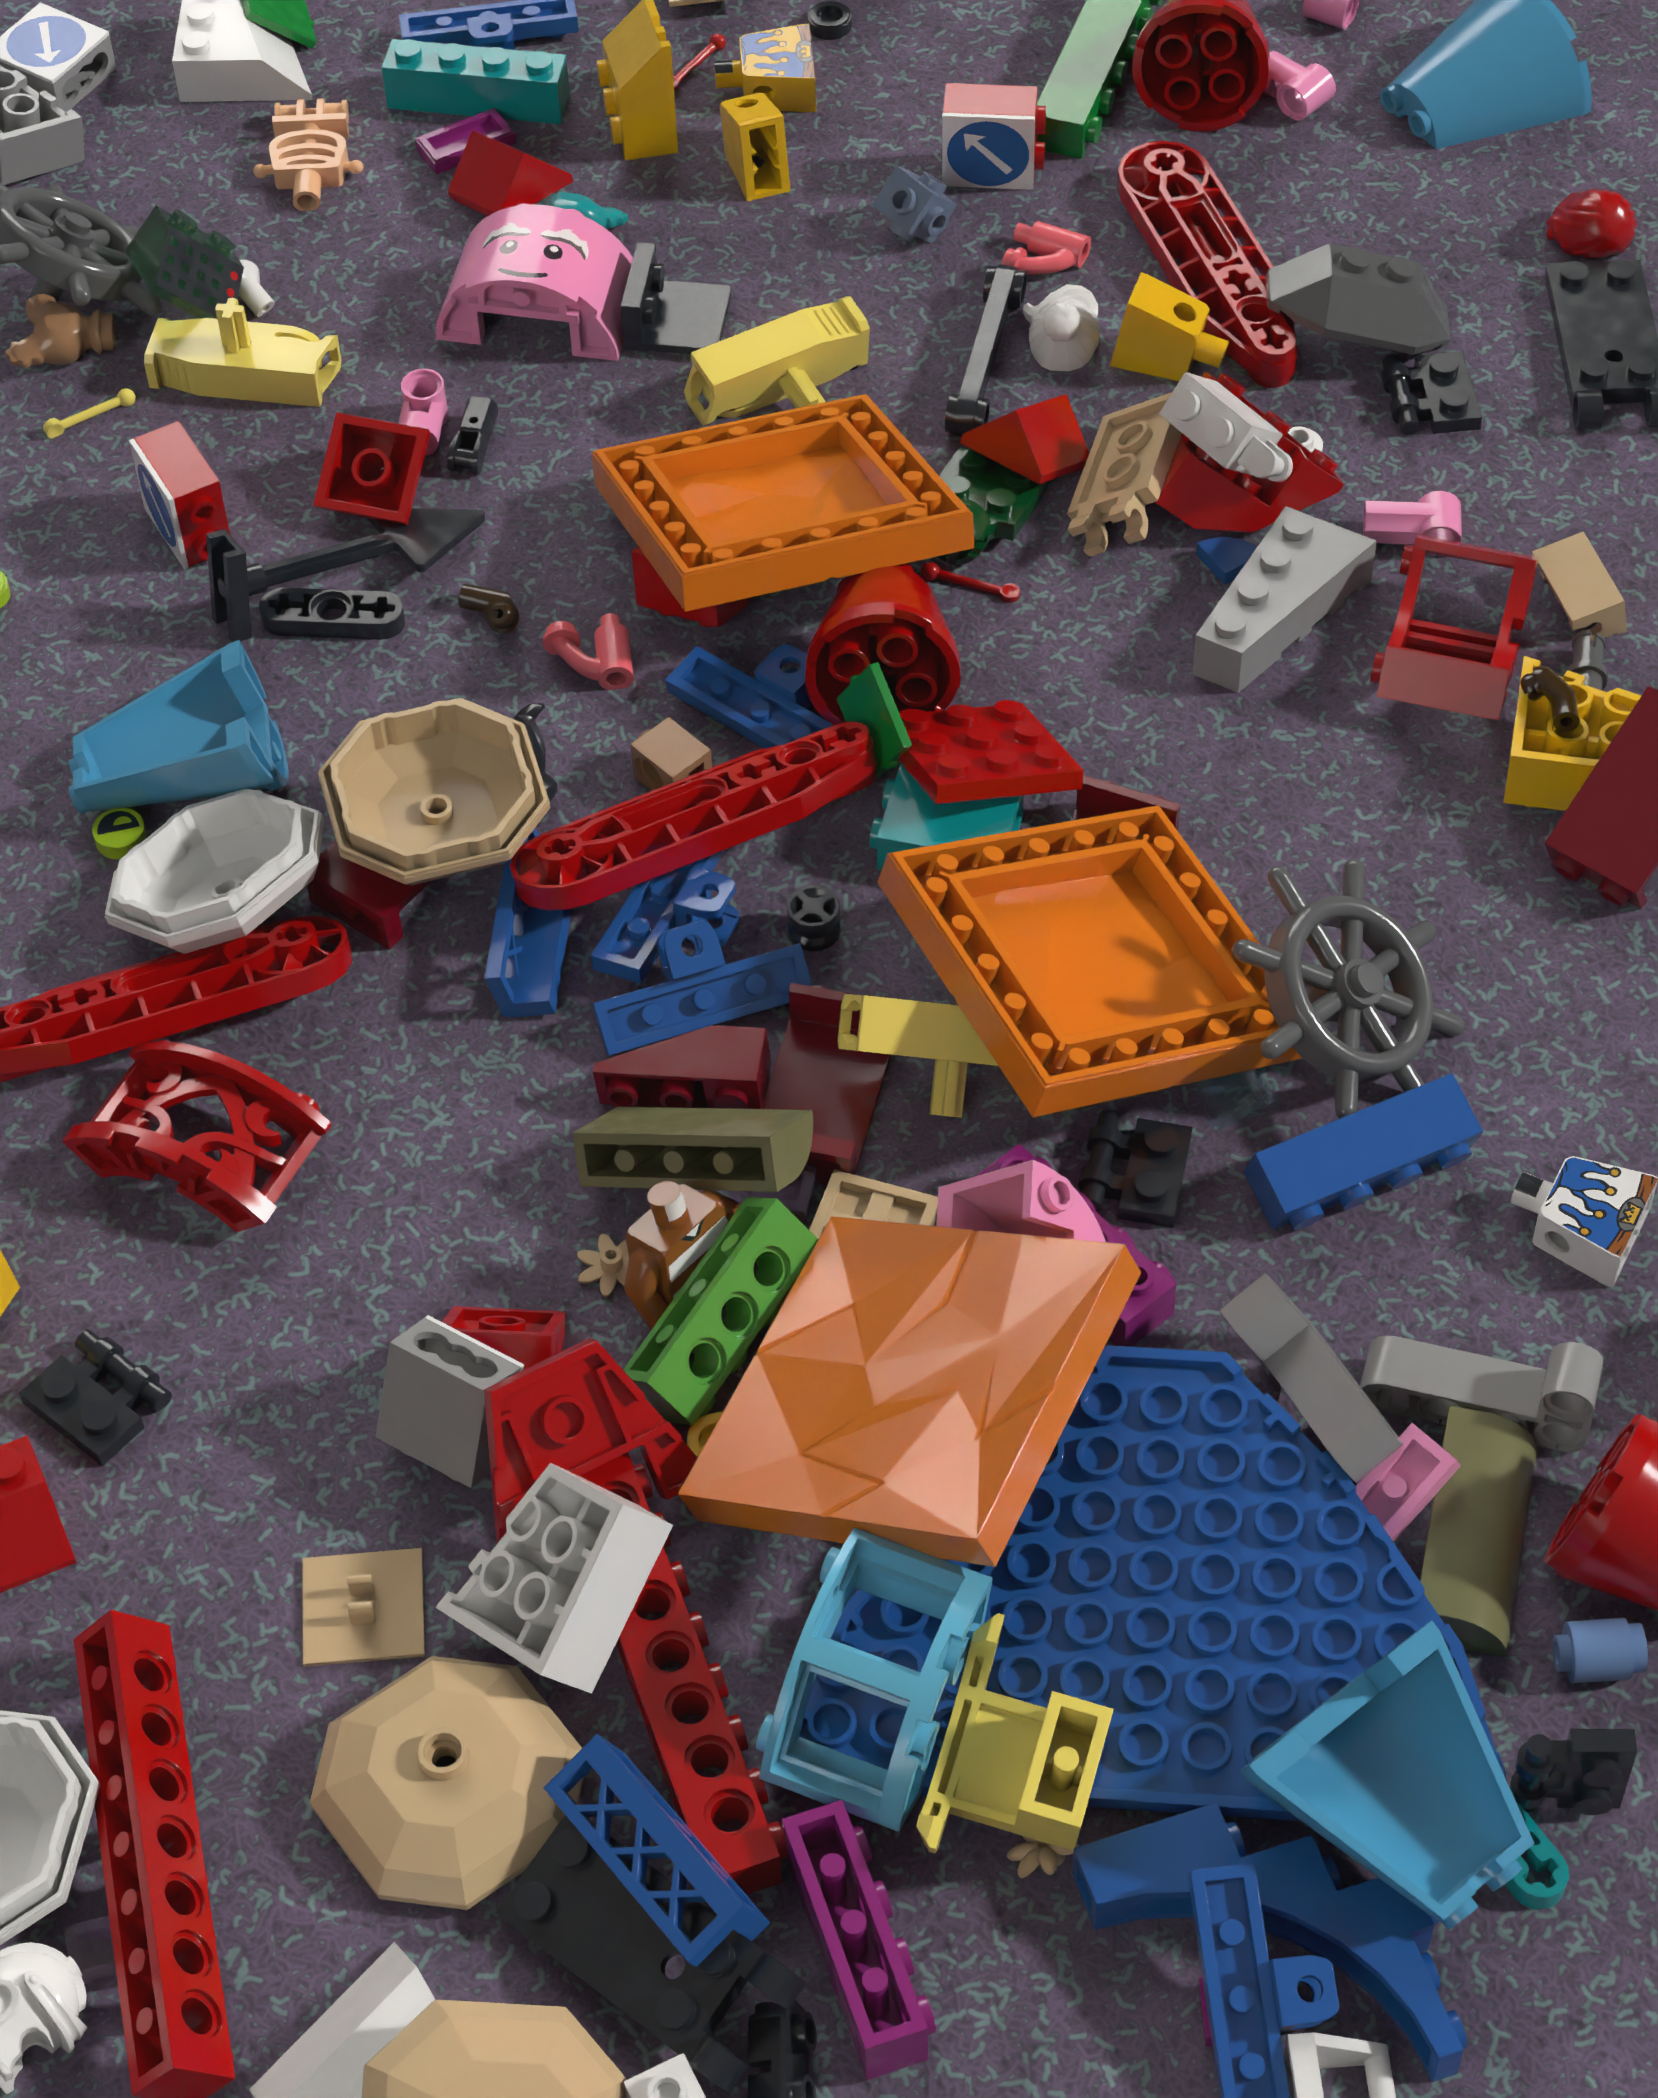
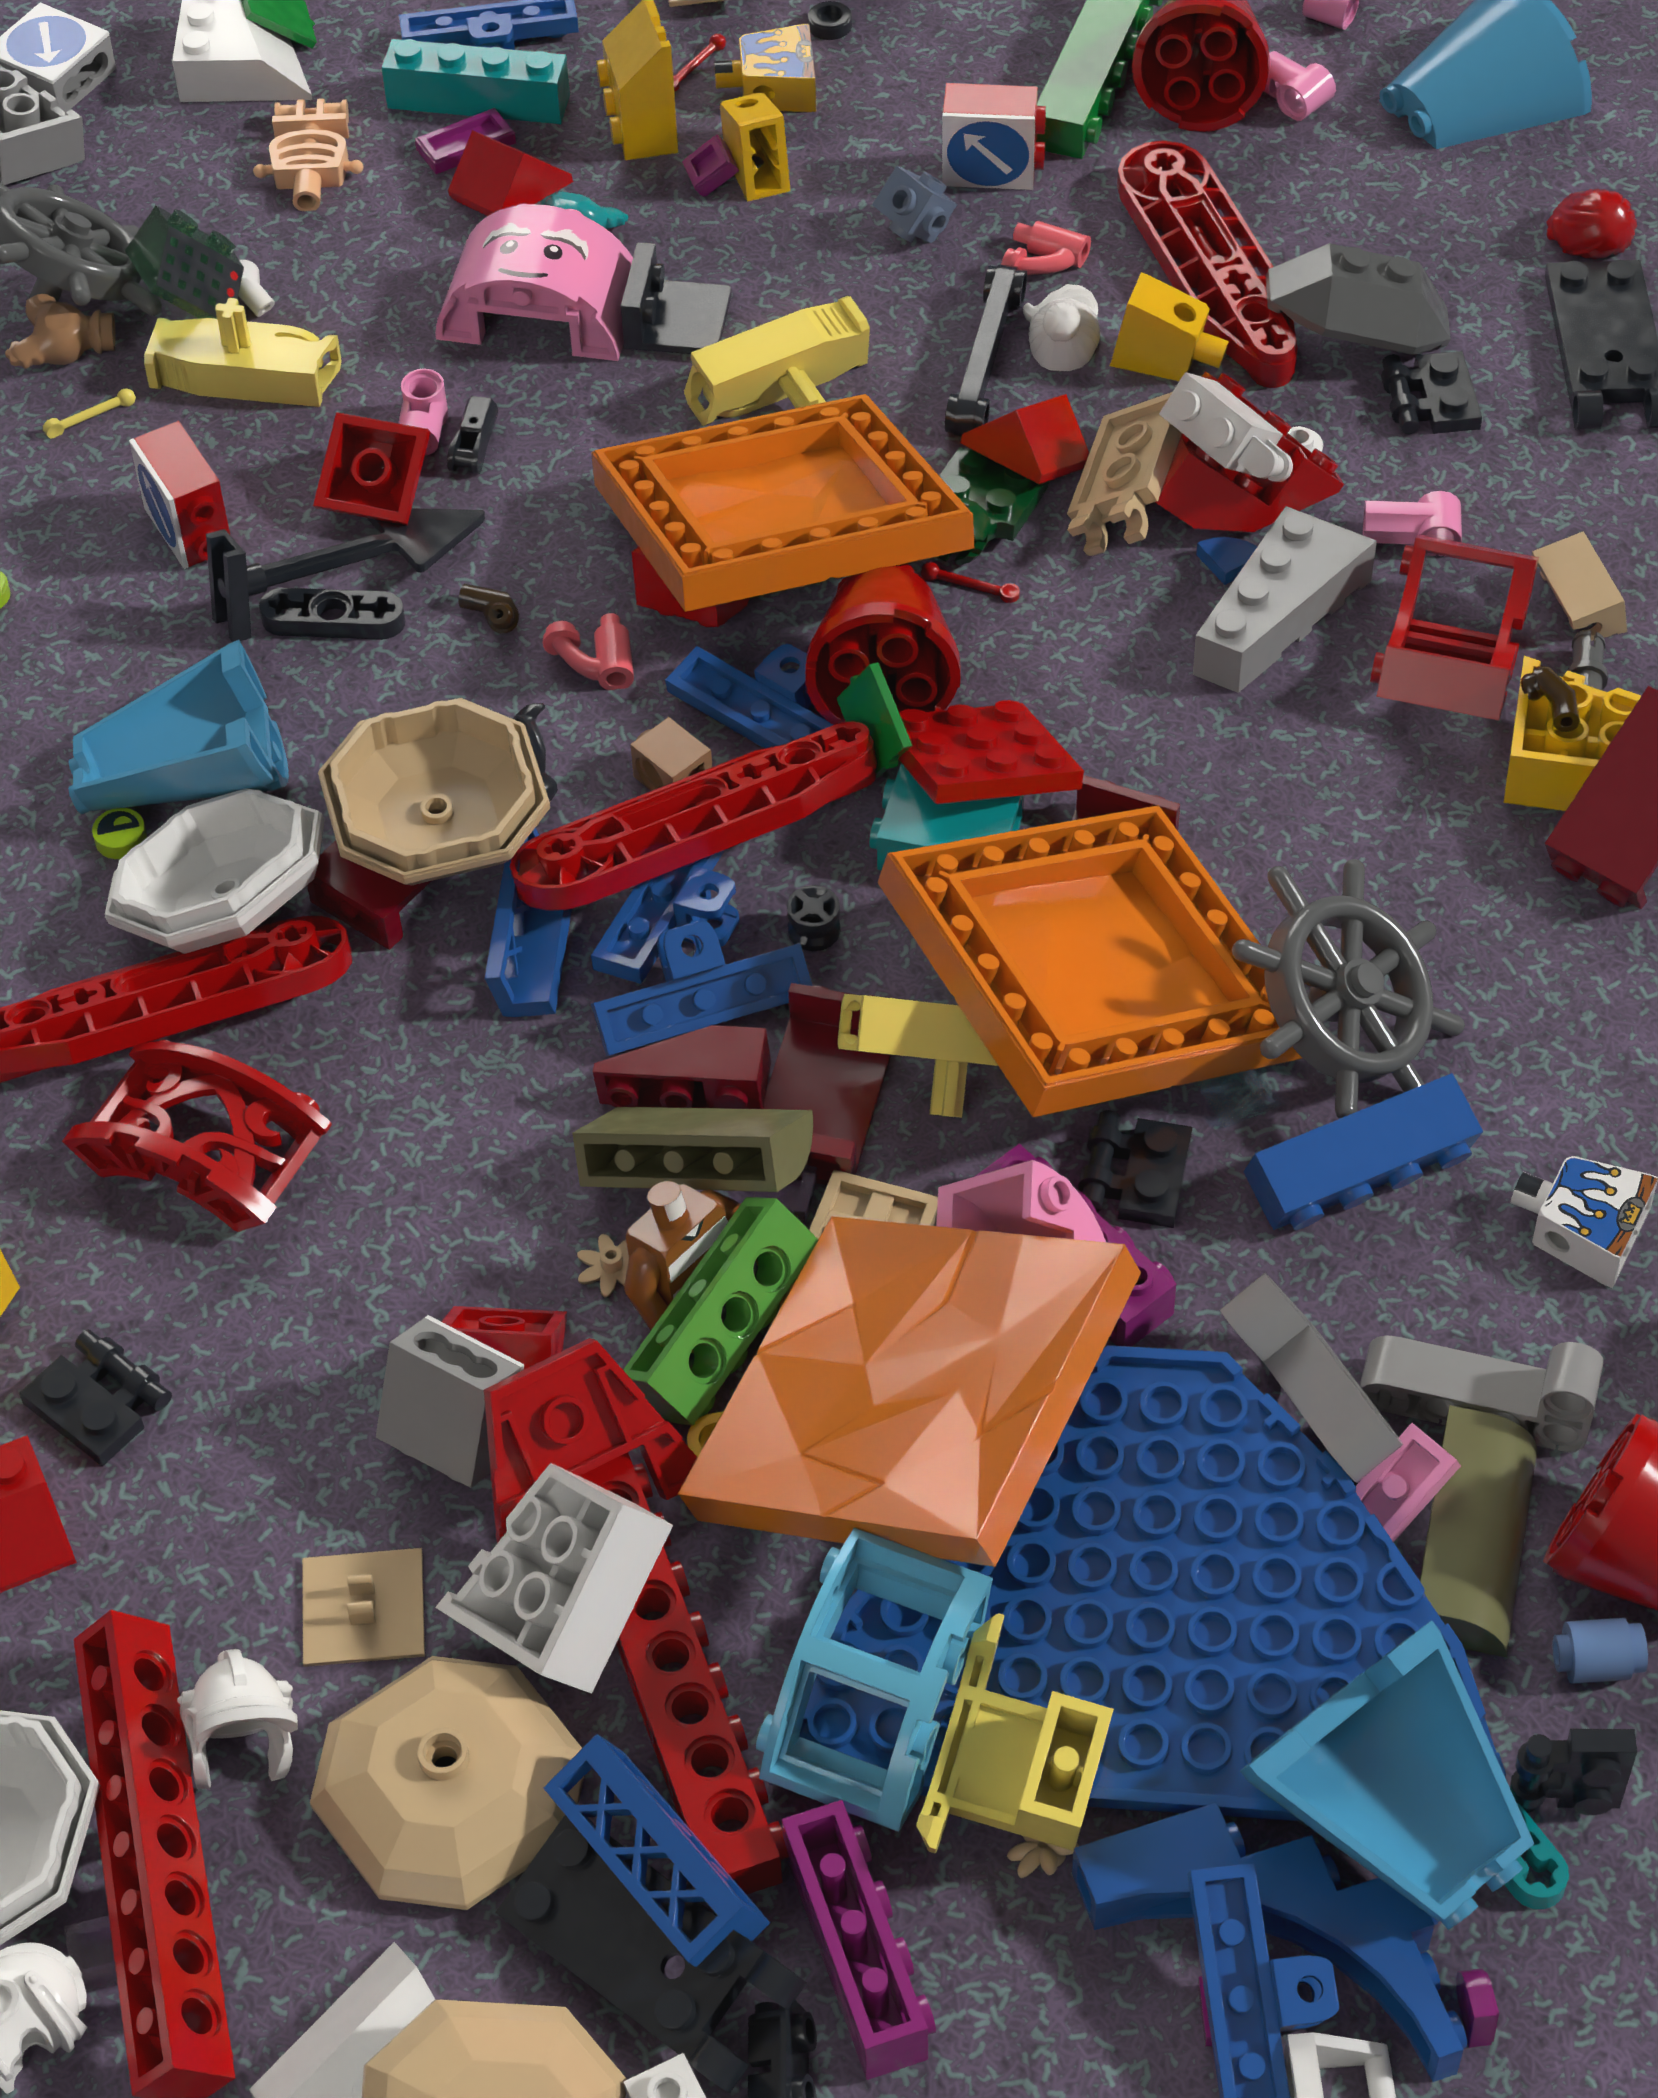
(236, 1701): none -> white helmet
(710, 165): none -> magenta tile
(1477, 2006): none -> magenta tile

